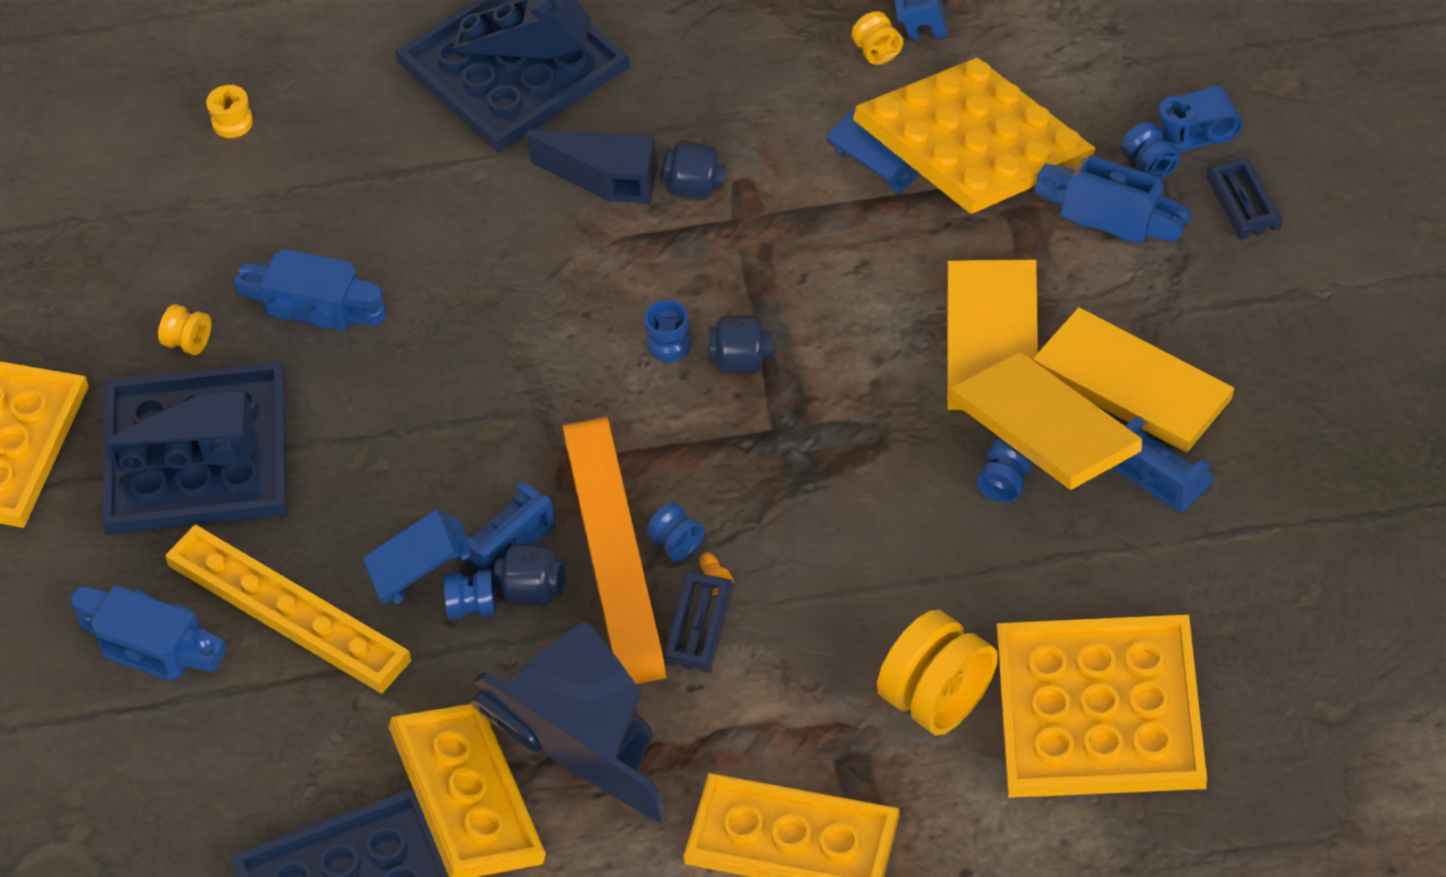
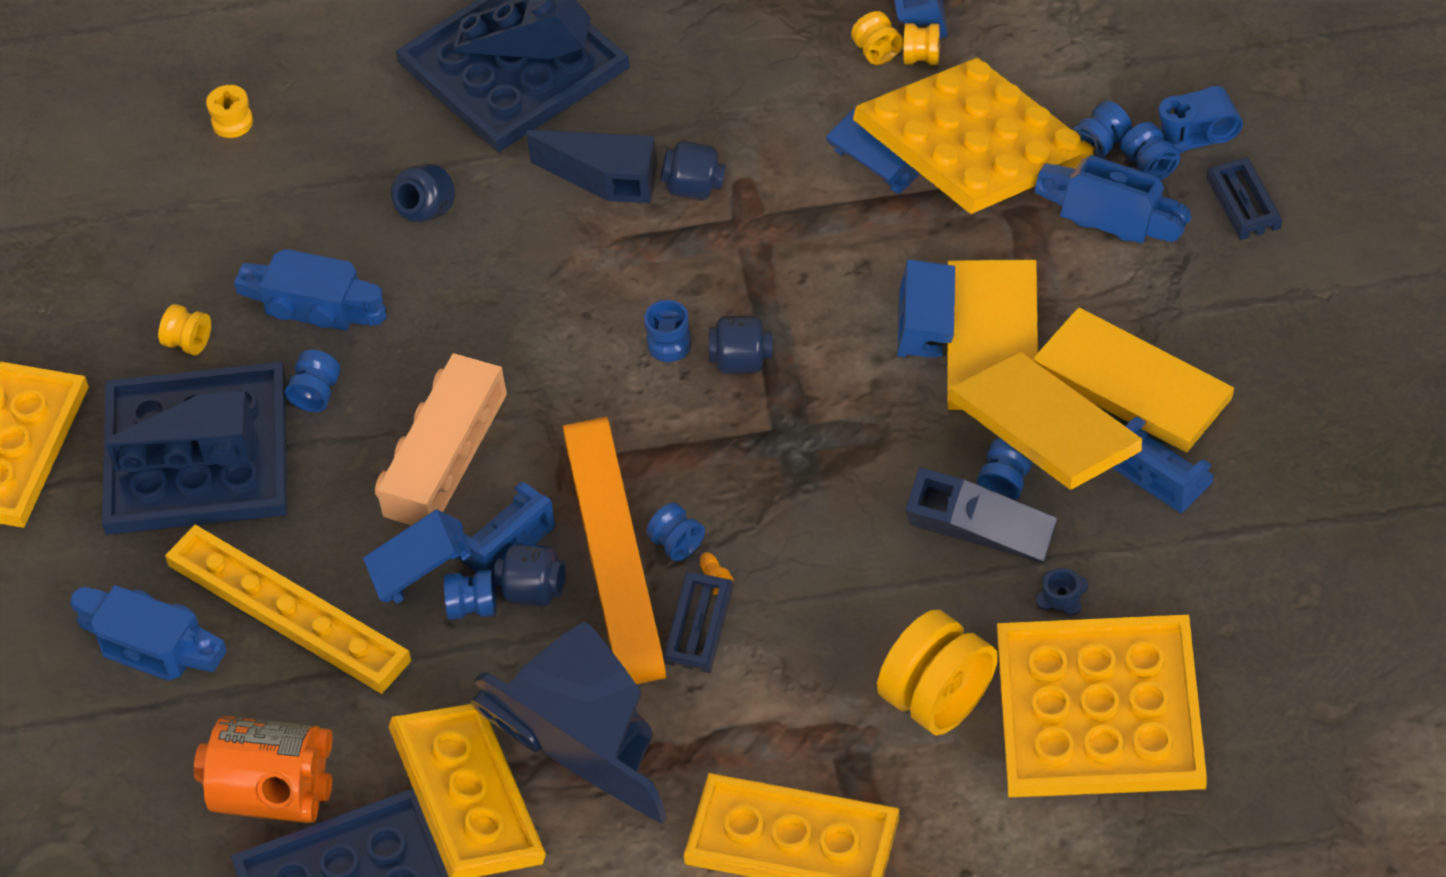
(265, 769): none -> orange cylinder
(312, 382): none -> blue wheel
(422, 192): none -> dark blue head
(441, 440): none -> light nougat brick
(921, 44): none -> yellow wheel
(925, 308): none -> blue hinge
(978, 515): none -> slope
(1062, 581): none -> dark blue plate
(1106, 126): none -> blue wheel

